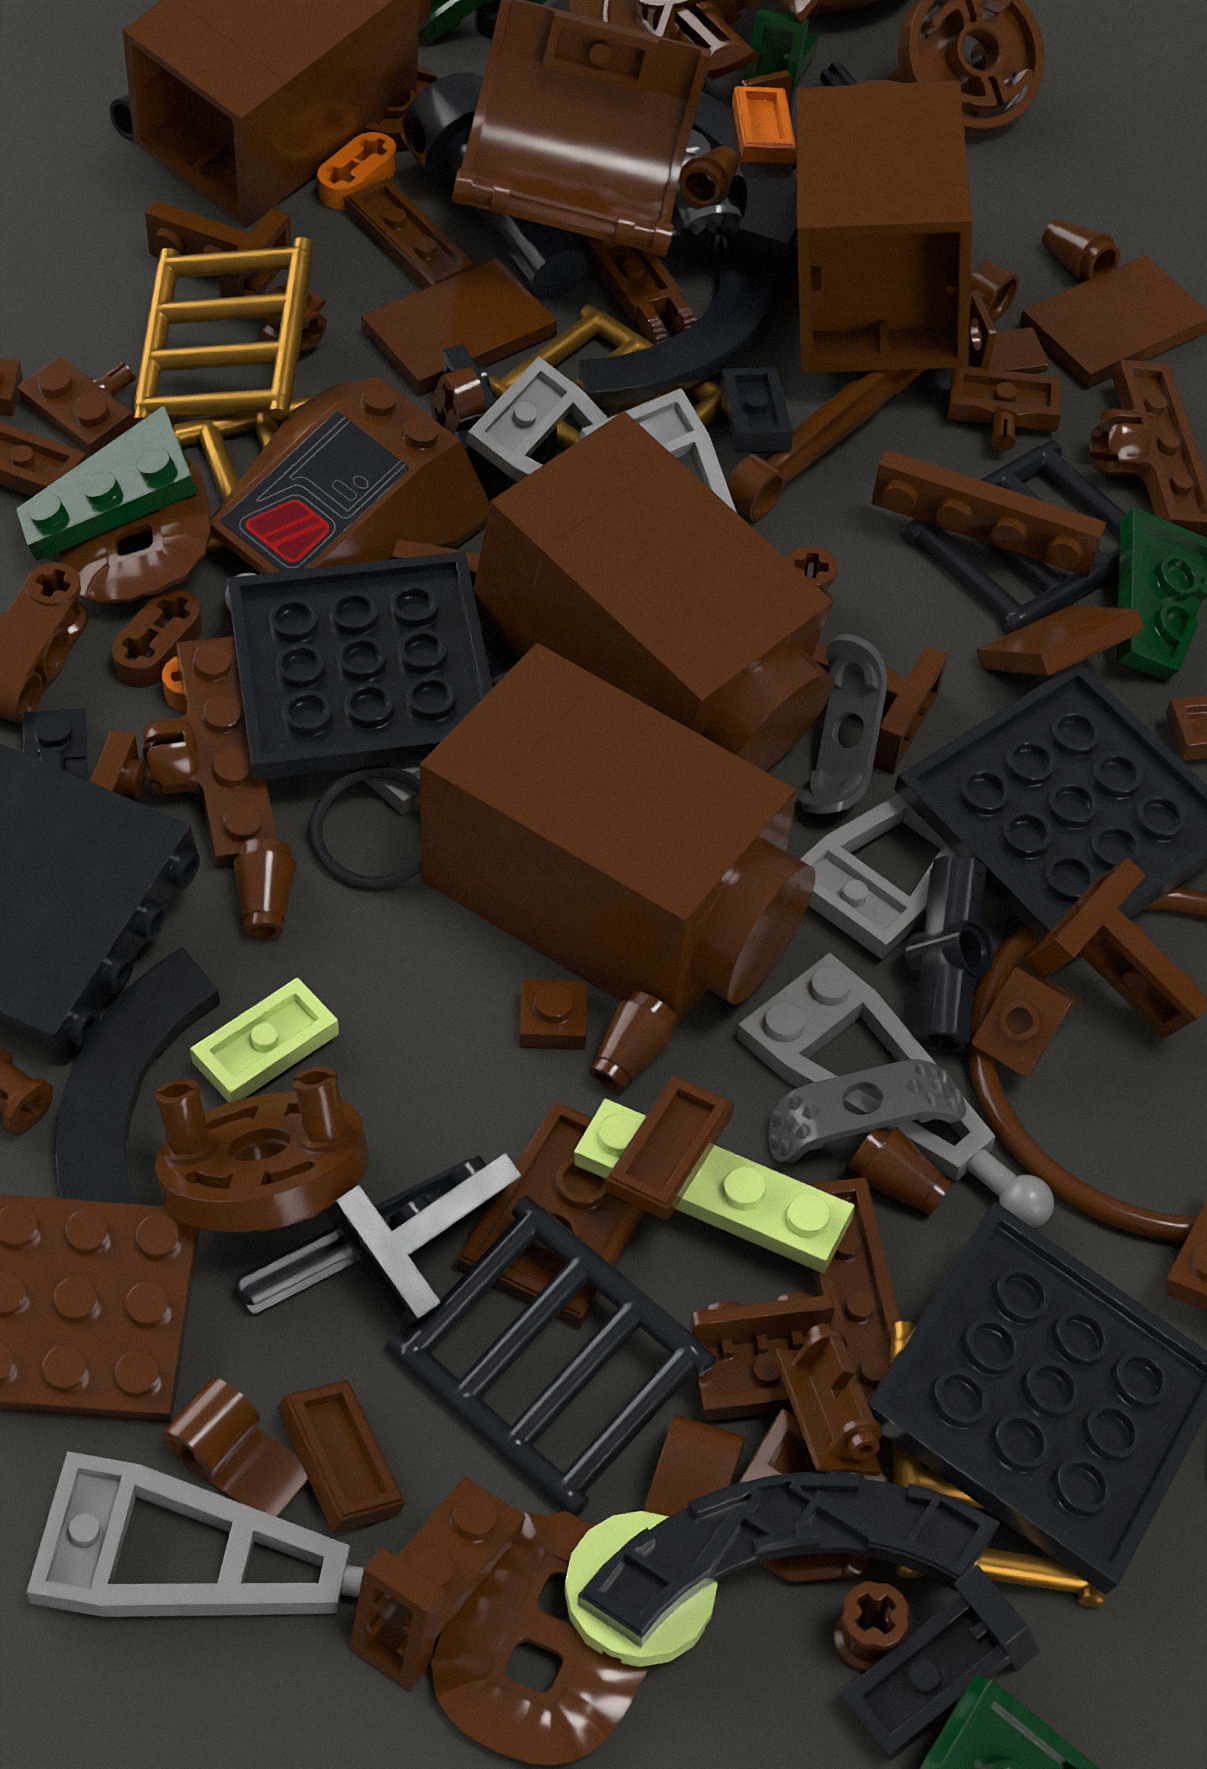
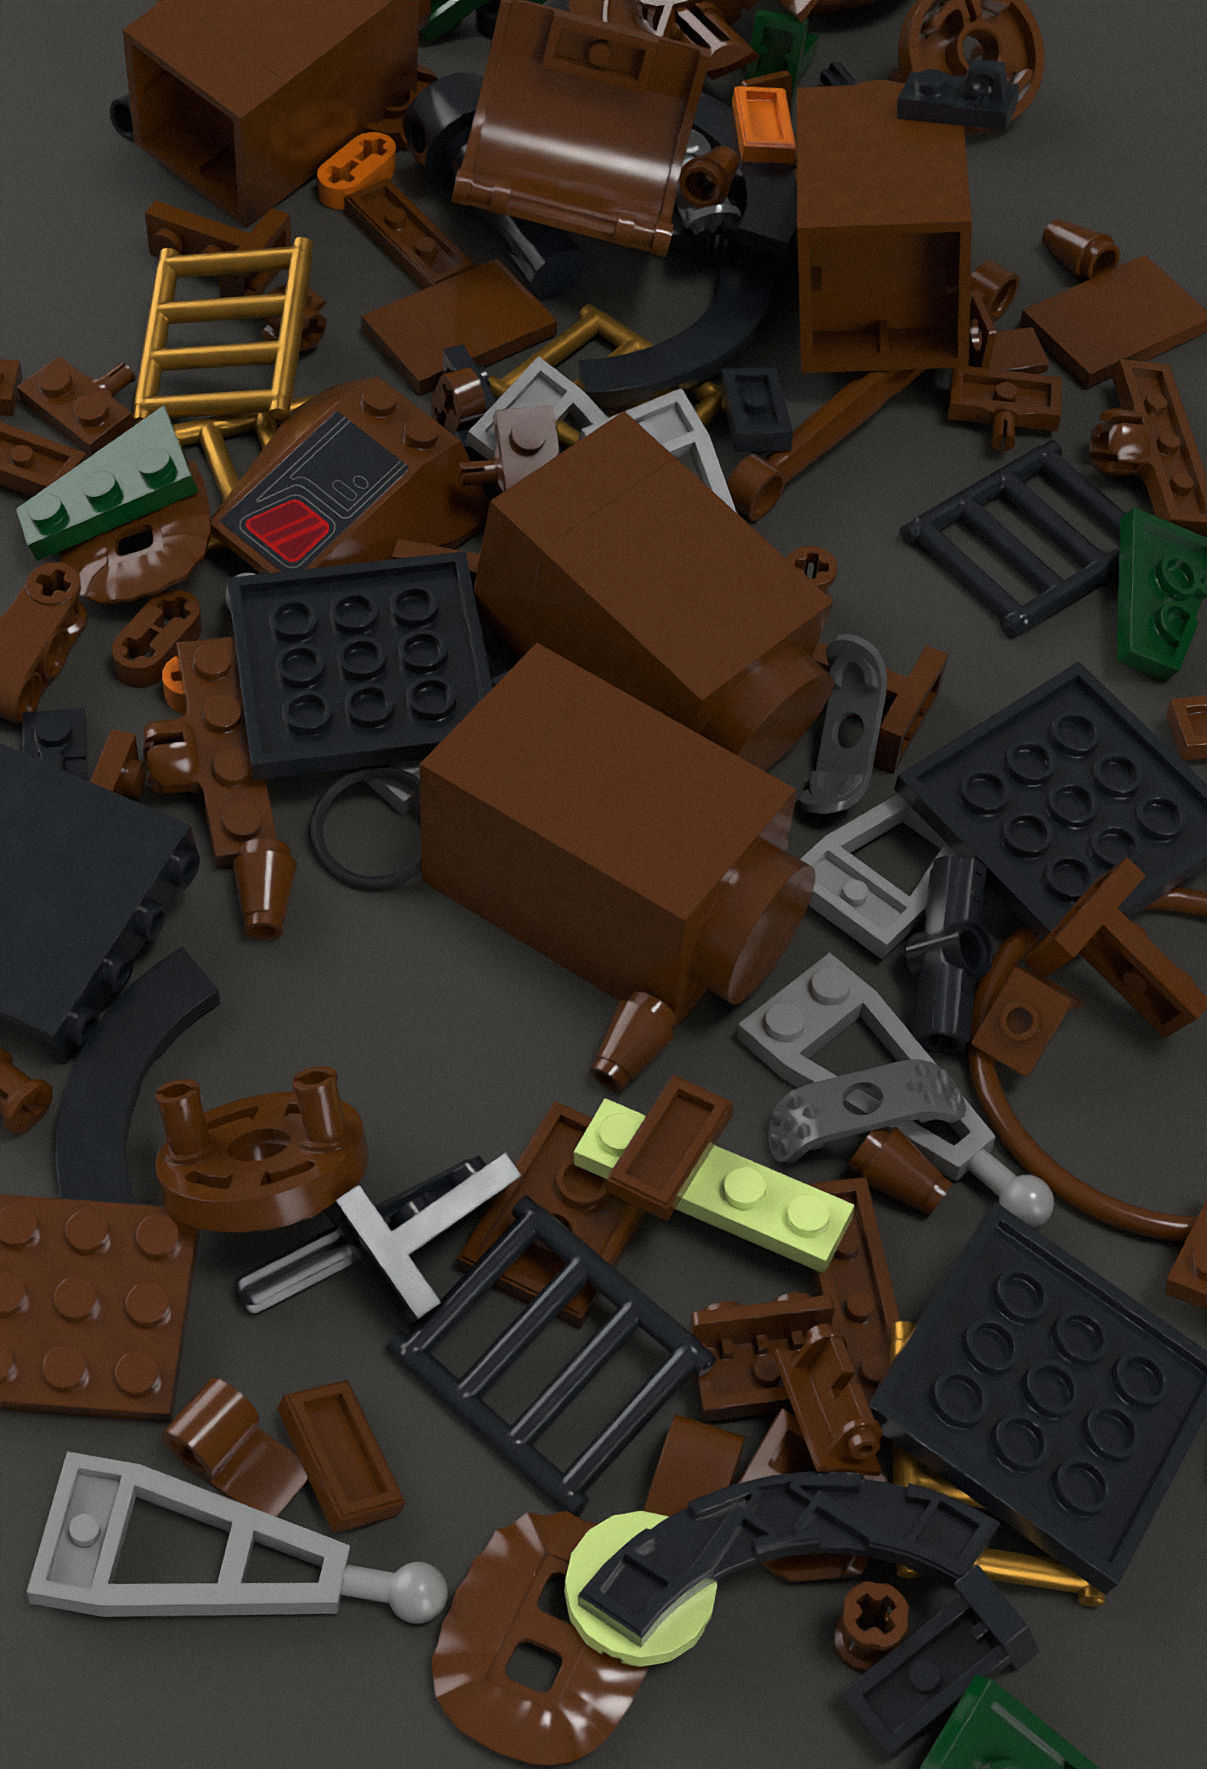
(264, 1041): yellowish green plate -> none
(418, 1592): reddish brown bracket -> none
(523, 444): none -> plate
(553, 1014): reddish brown plate -> none
(641, 288): reddish brown hinge -> none
(978, 101): none -> black hinge
(987, 512): reddish brown plate -> none
(1060, 640): reddish brown tile -> none

